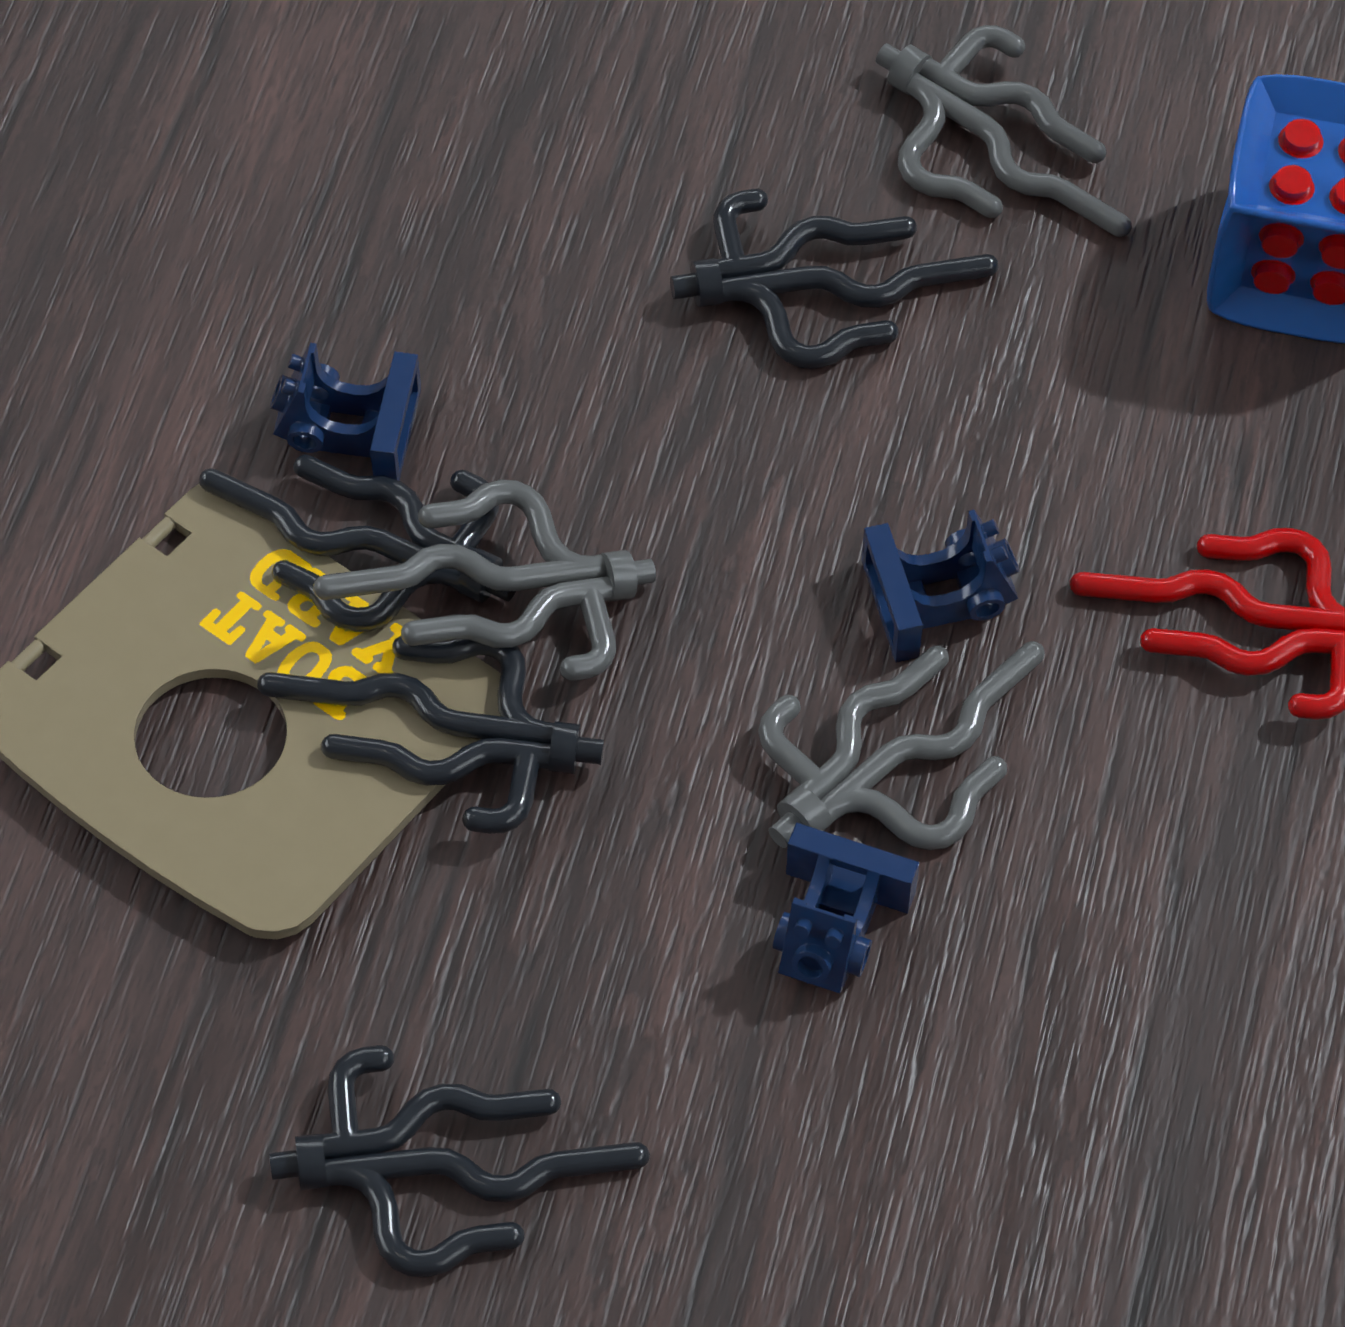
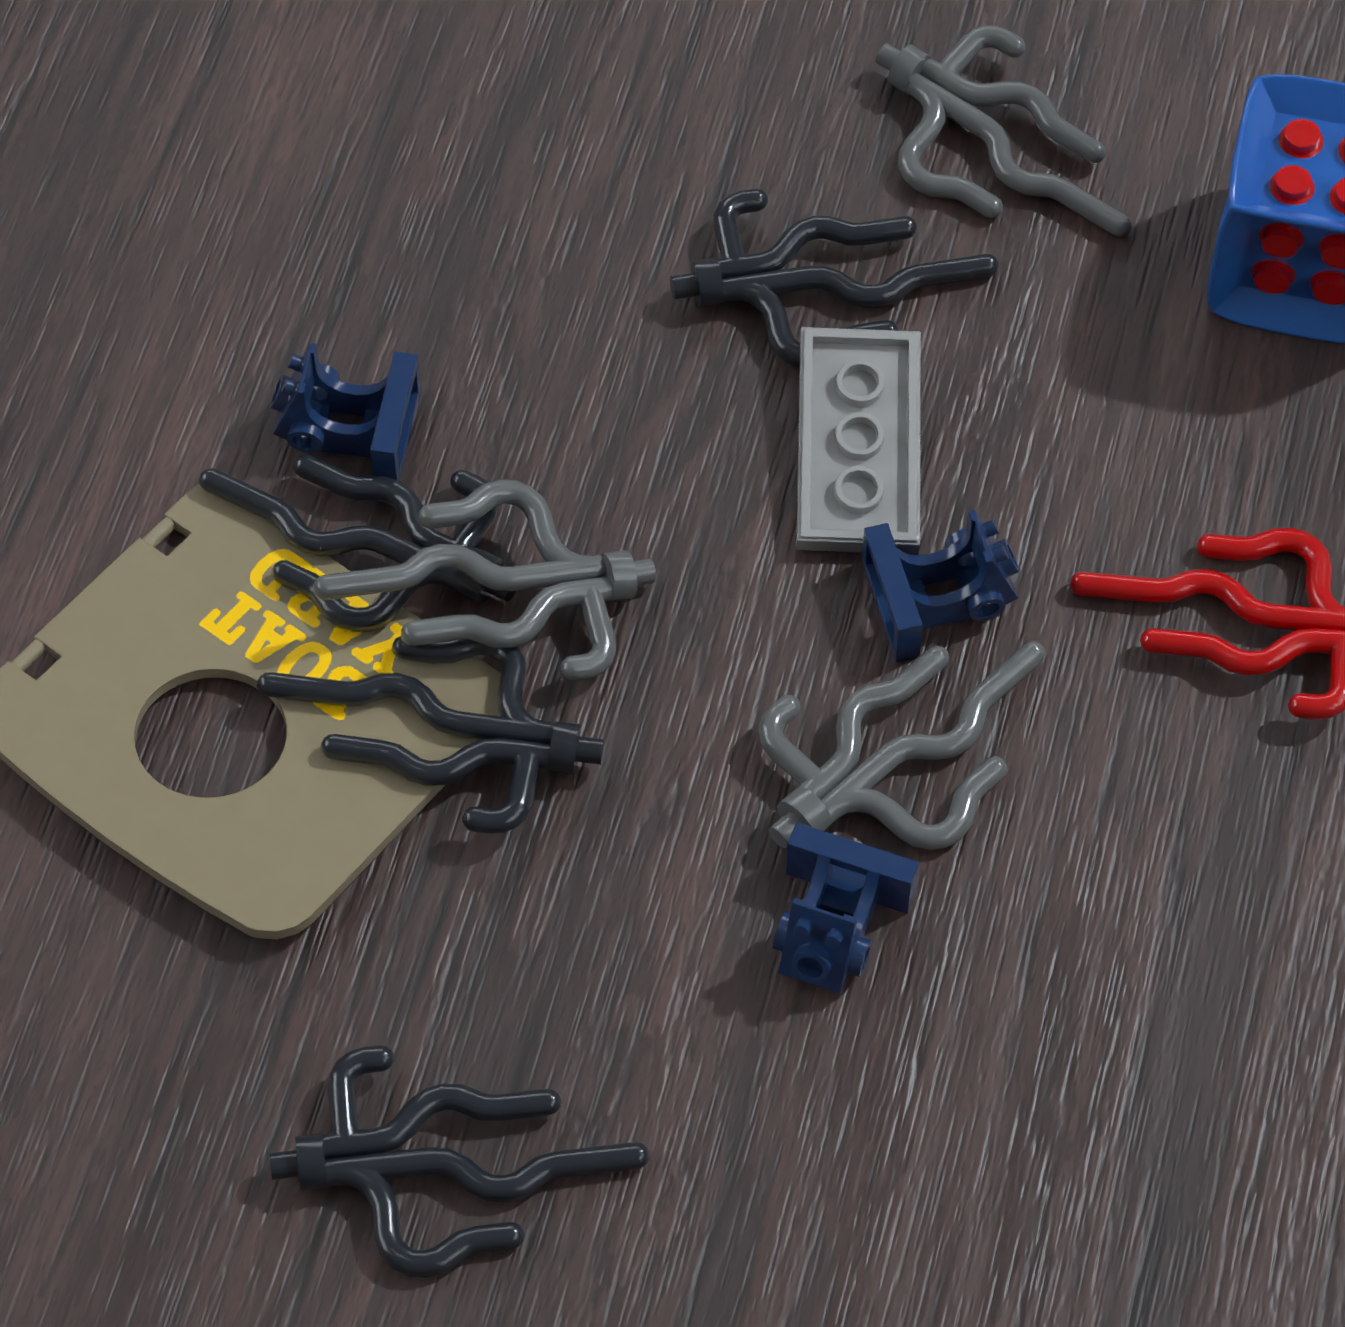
(858, 437): none -> light grey tile

